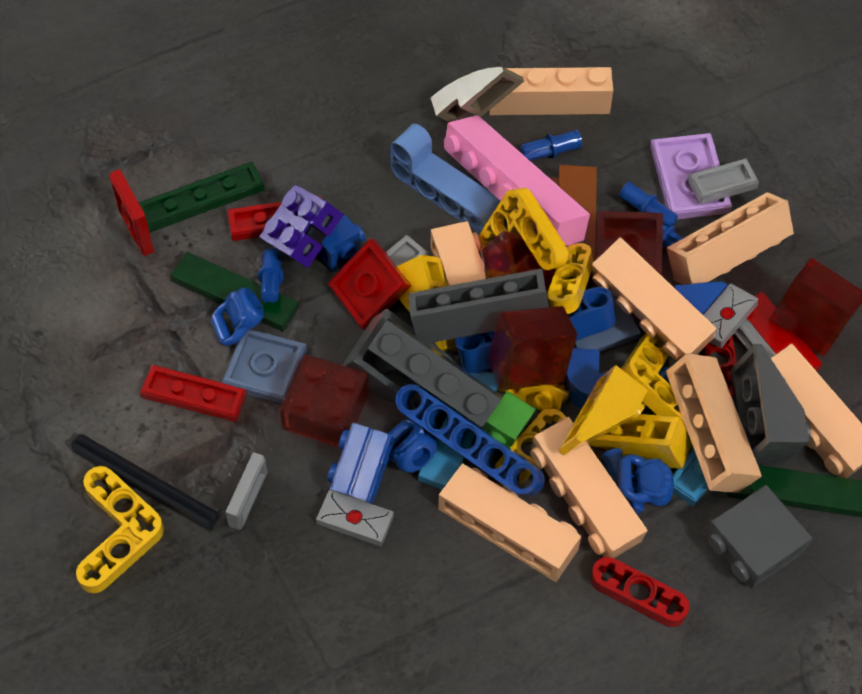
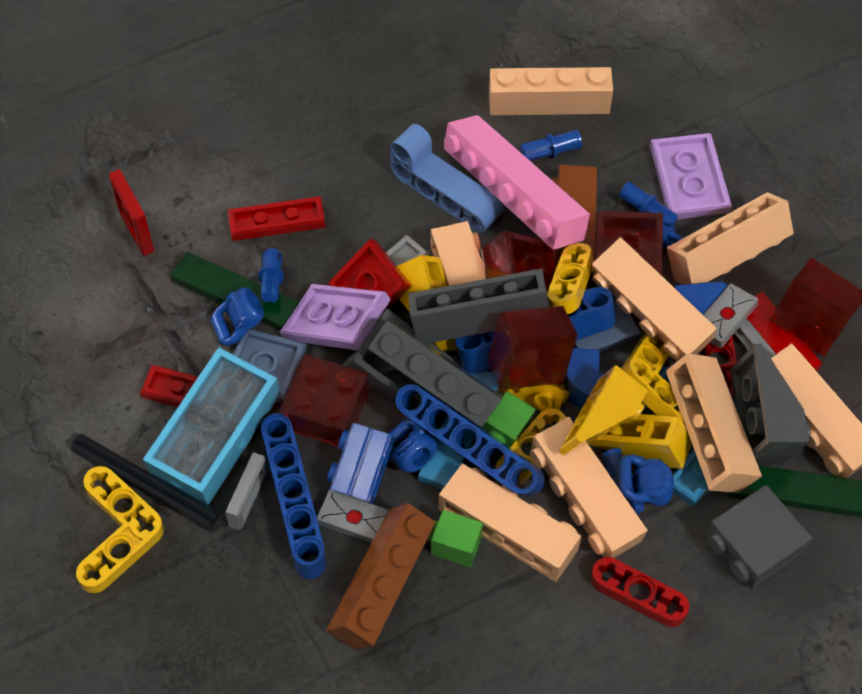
(202, 196): dark green tile -> none
(212, 426): none -> brick
(294, 509): none -> blue beam
(301, 225): dark purple piece -> none
(335, 316): none -> lavender tile
(342, 243): blue brick -> none
(380, 576): none -> dark orange brick
(456, 538): none -> bright green brick
(474, 93): dark tan slope -> none
(545, 246): yellow beam -> none
(723, 181): light grey tile -> none

